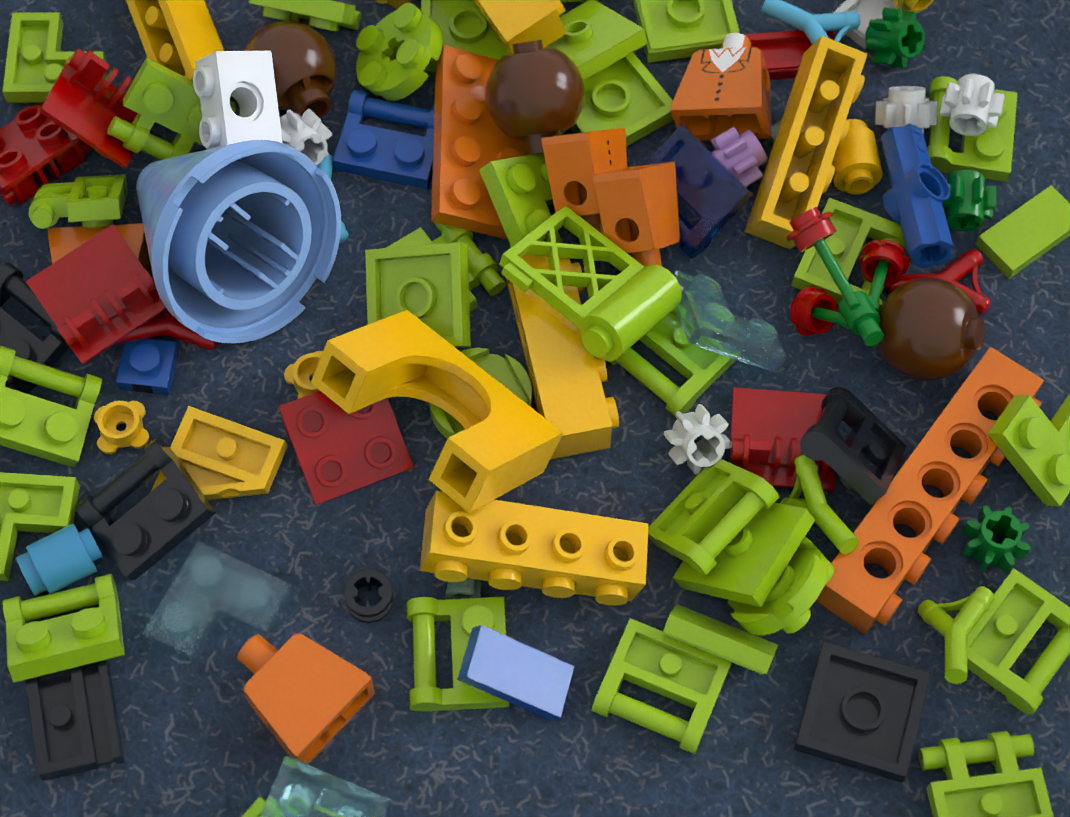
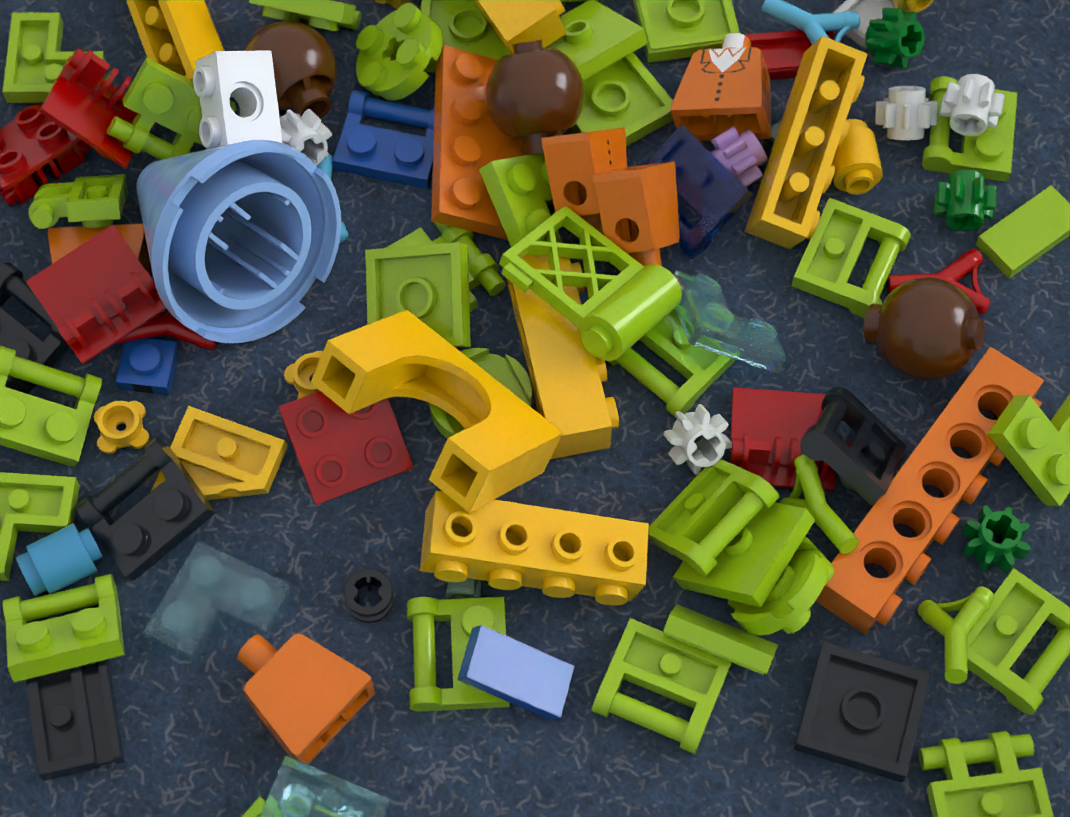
(880, 265): plant -> none
(916, 196): blue piece -> none

